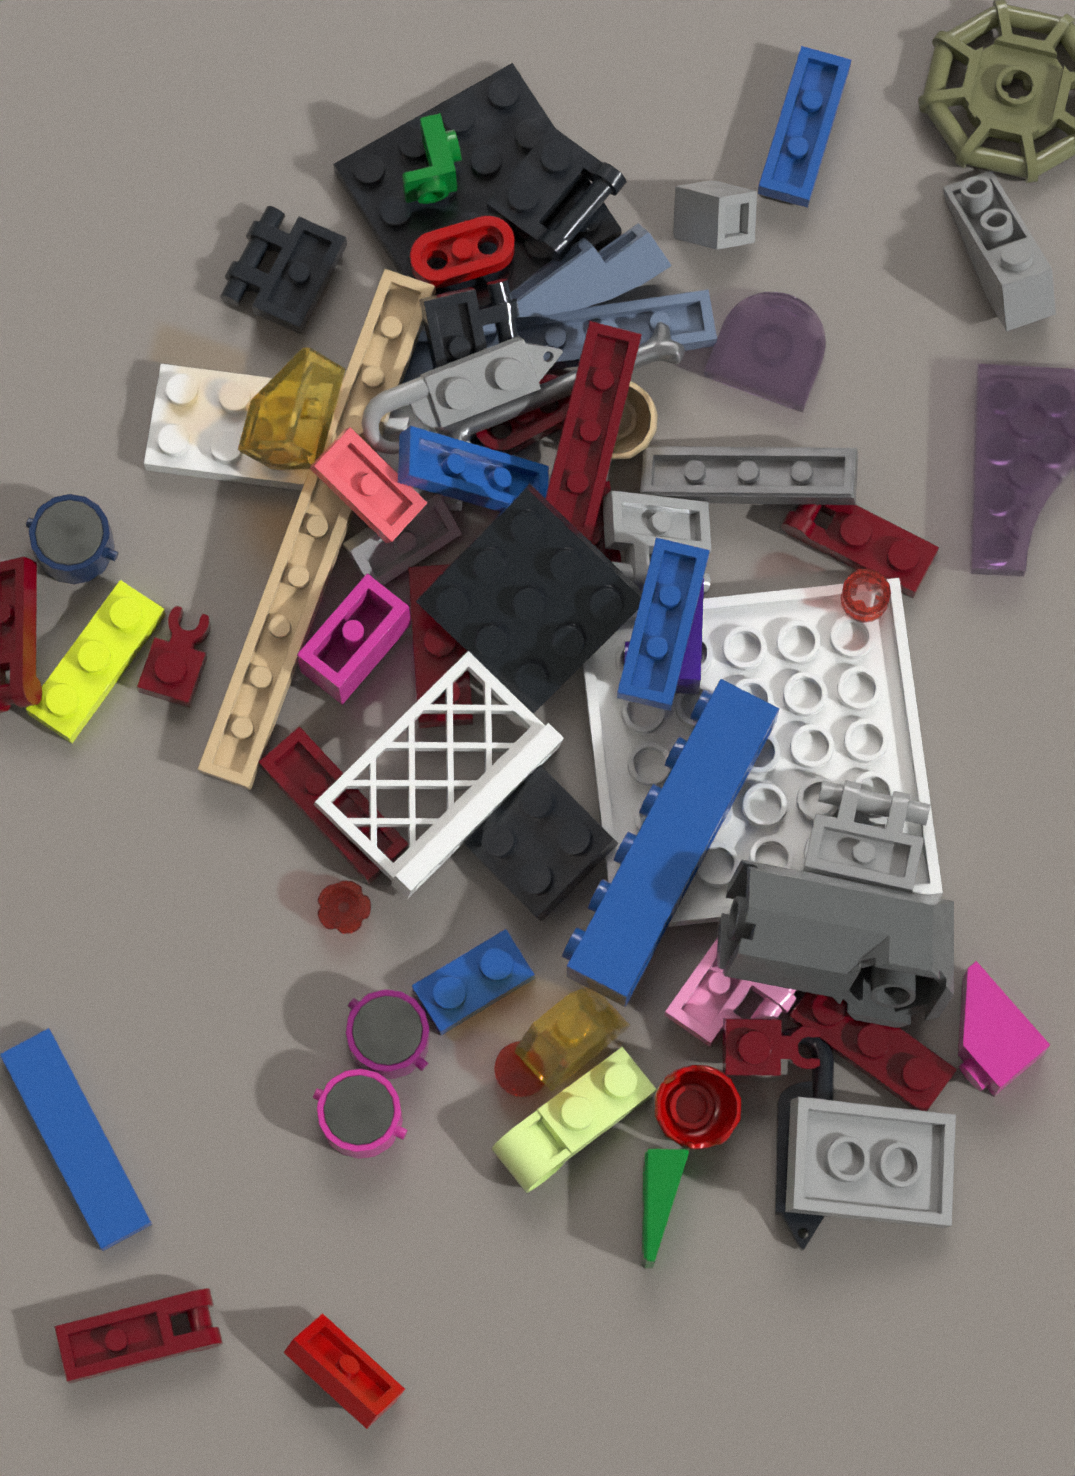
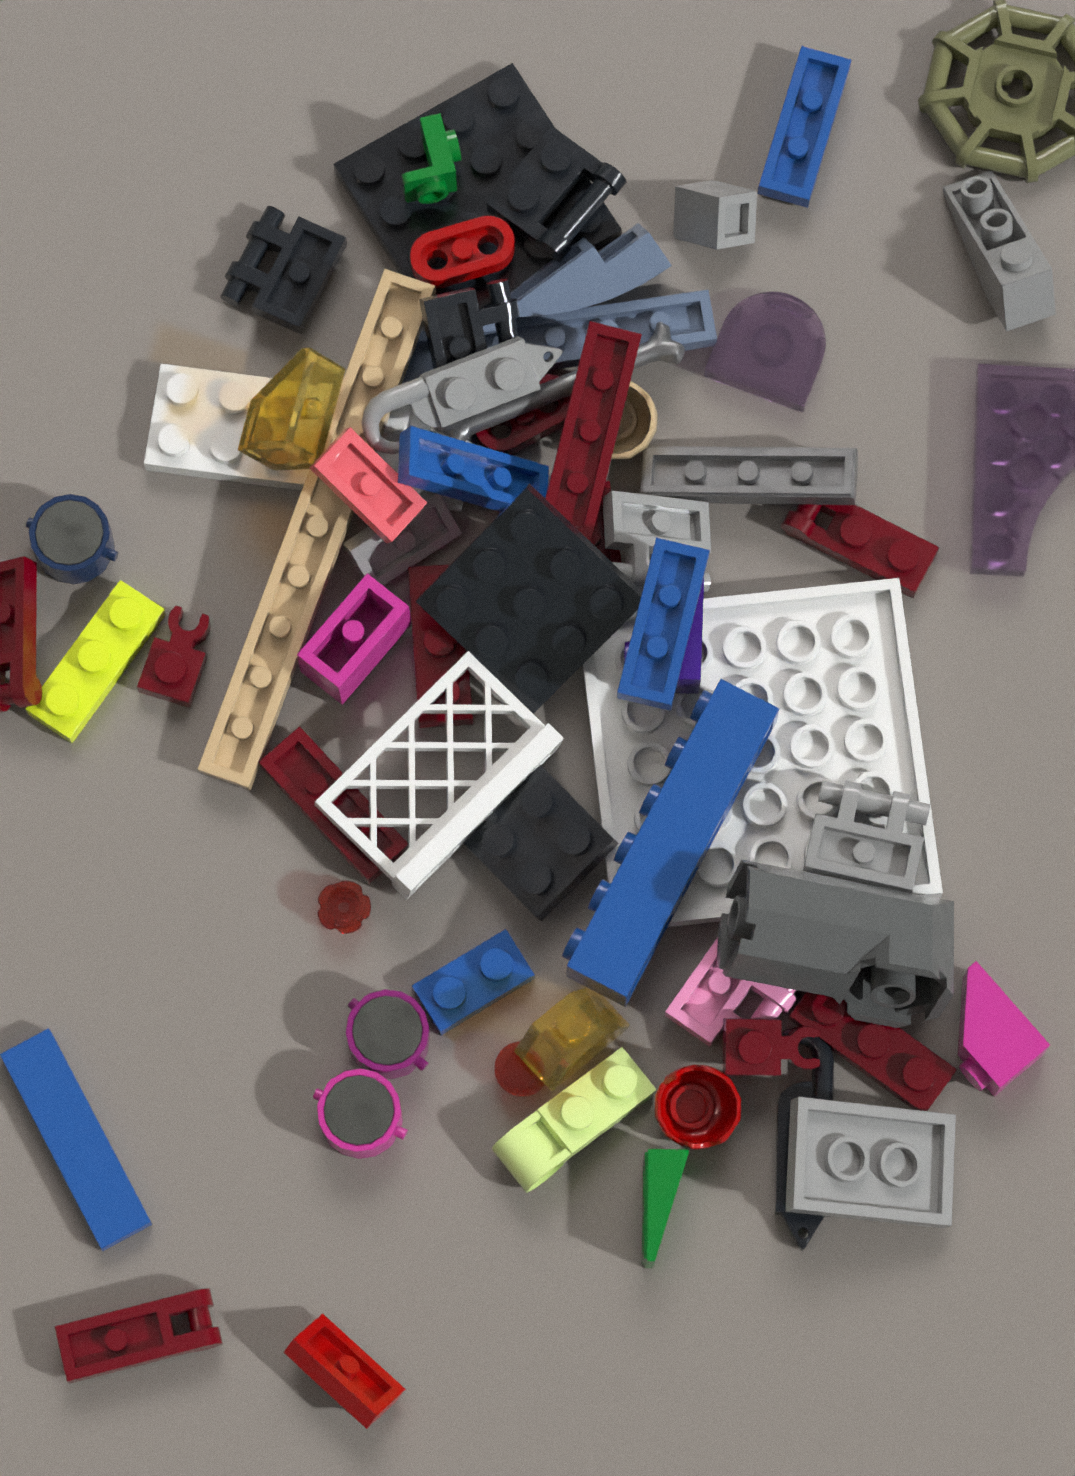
(857, 609): clear red bush -> none

